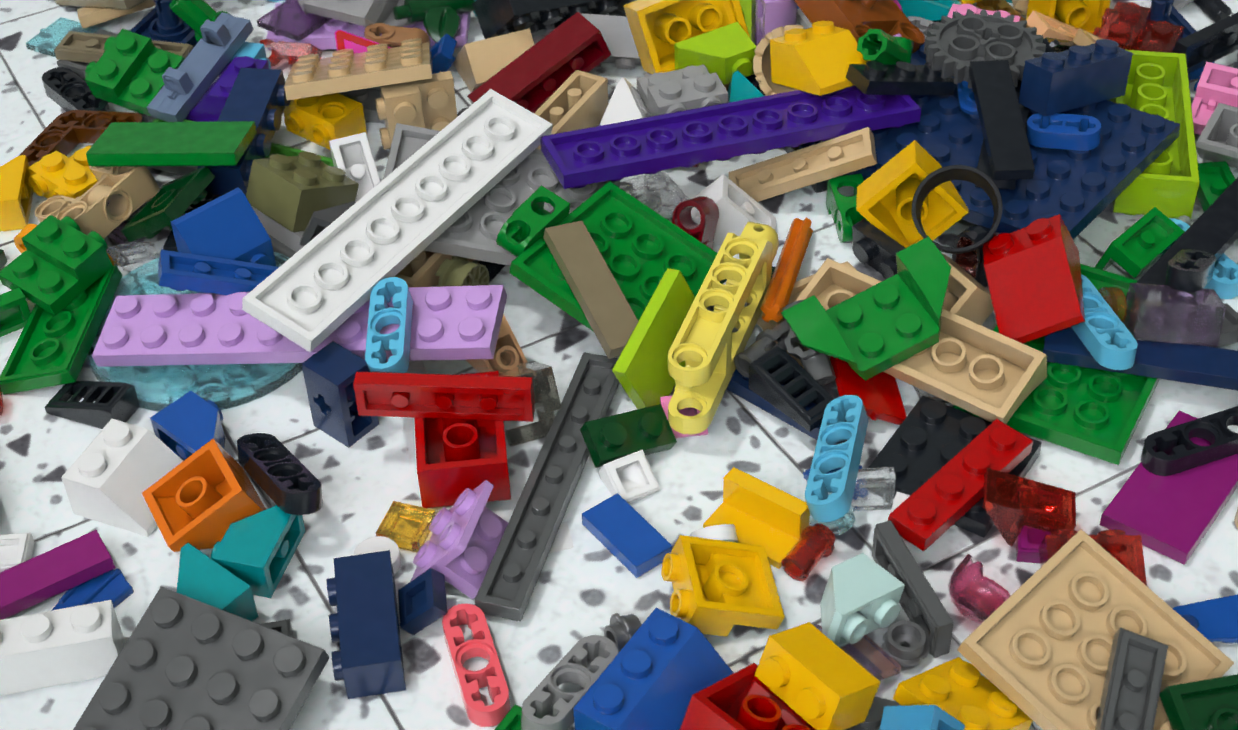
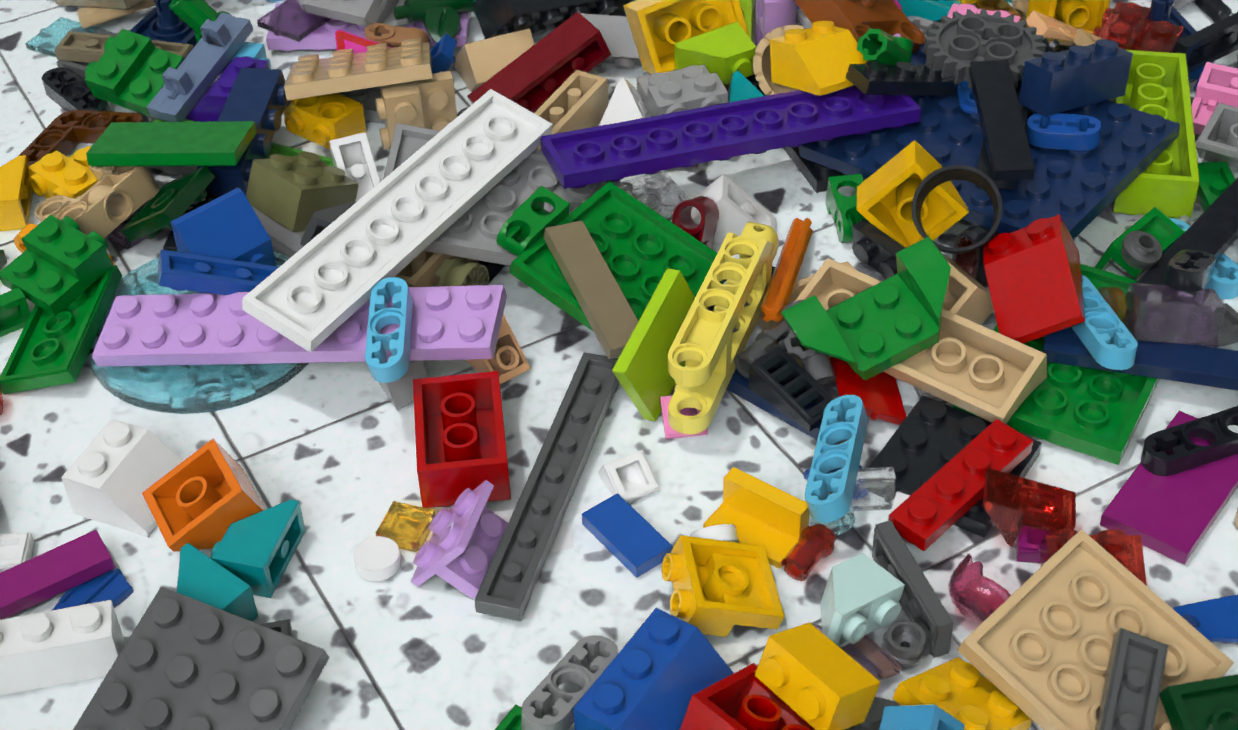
(111, 400): black slope -> none
(132, 254): clear plate -> none
(189, 424): blue slope -> none
(279, 474): black beam -> none
(289, 51): clear red plate -> none
(332, 396): dark blue brick -> none
(366, 625): dark blue brick -> none
(422, 601): dark blue plate -> none
(444, 396): red plate -> none
(471, 681): coral beam -> none
(546, 402): clear smoke plate -> none
(621, 629): flat silver plate -> none
(628, 433): dark green plate -> none
(807, 165): tan plate -> none
(1141, 249): none -> flat silver plate

